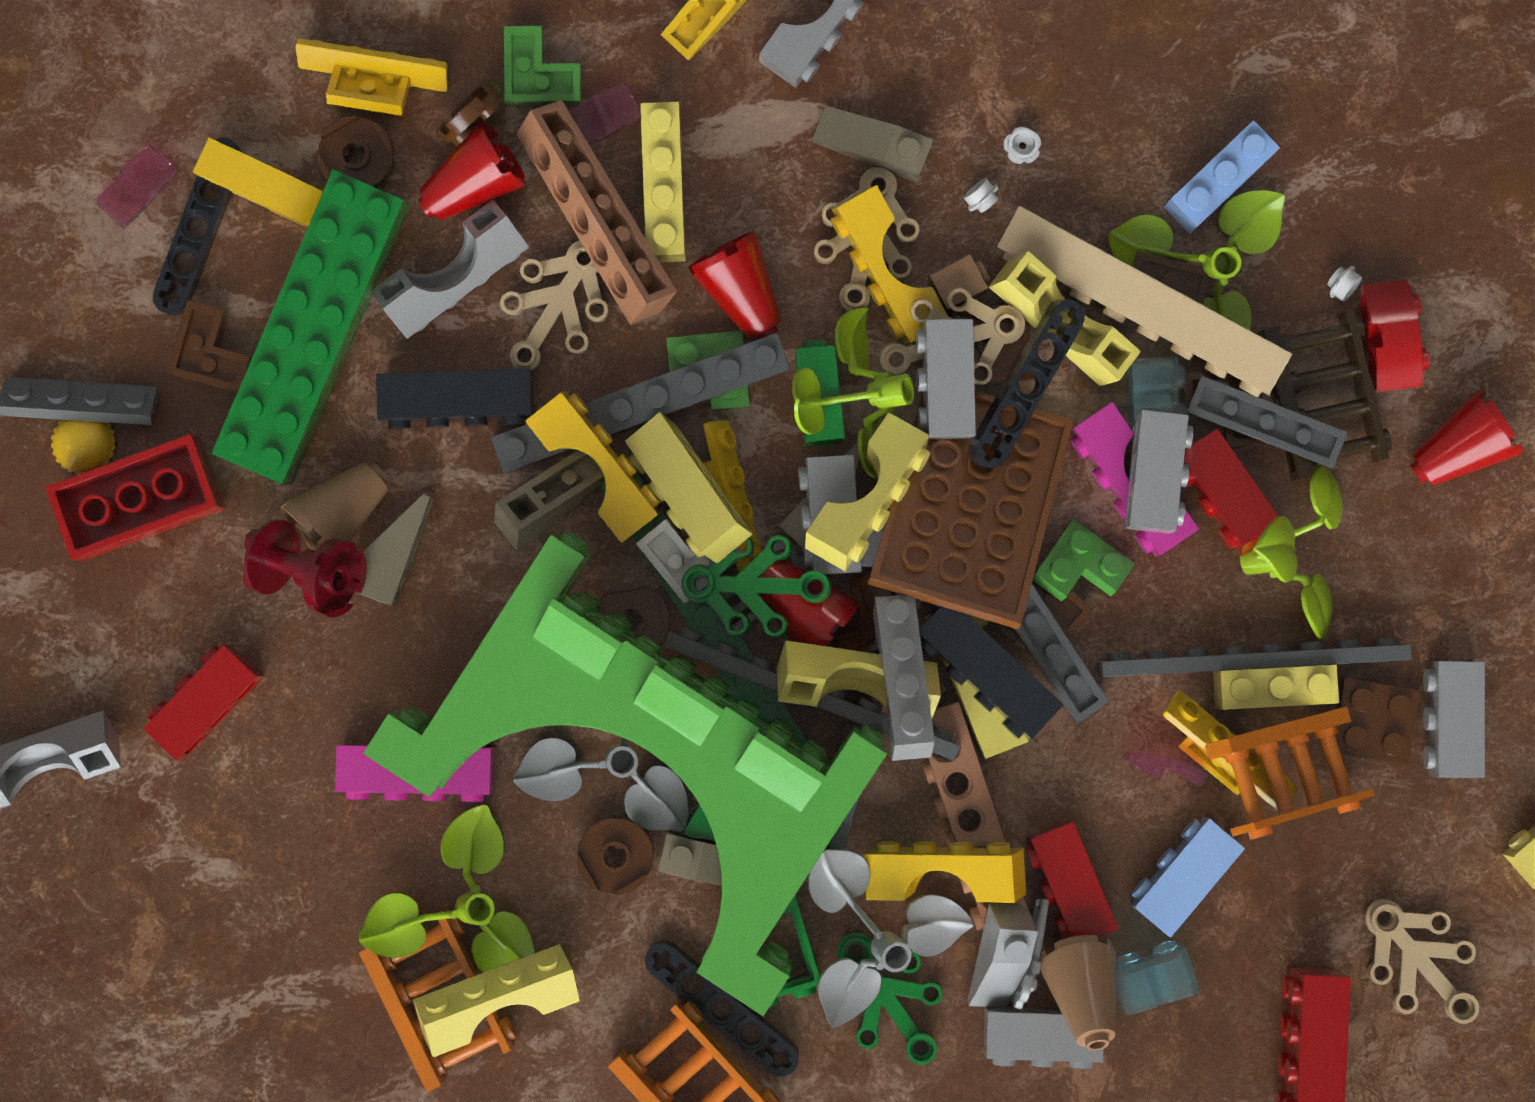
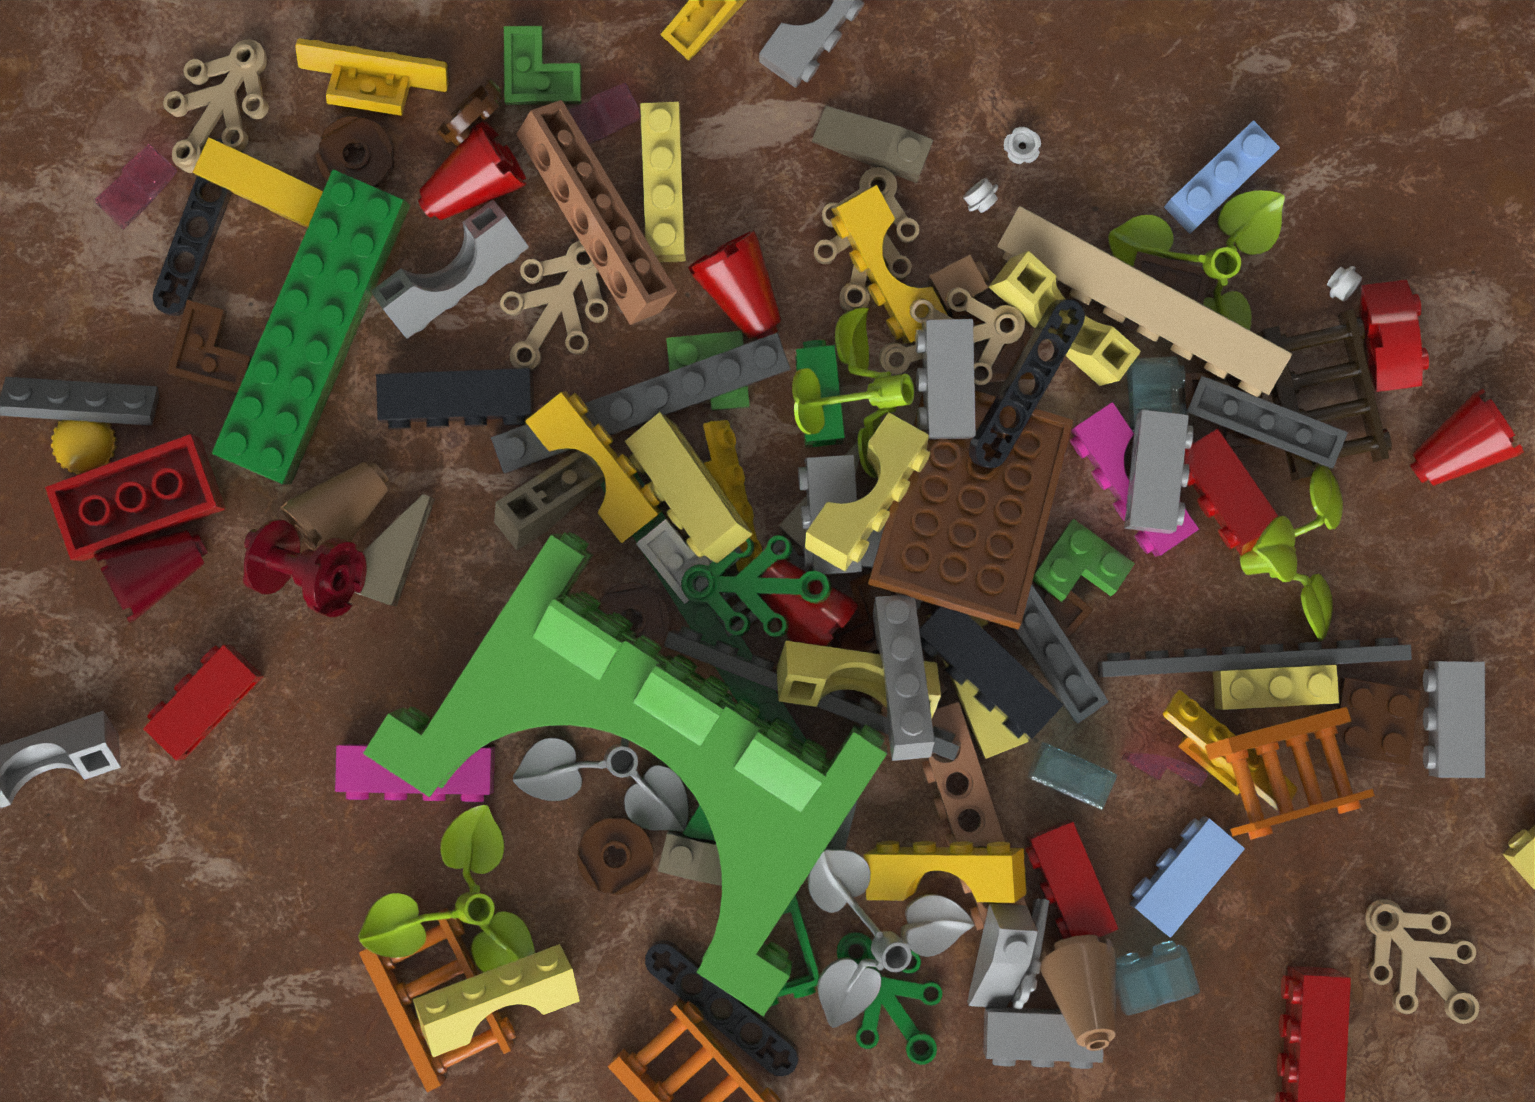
(150, 569): none -> dark red cone
(220, 100): none -> tan plant
(1072, 775): none -> clear light blue brick

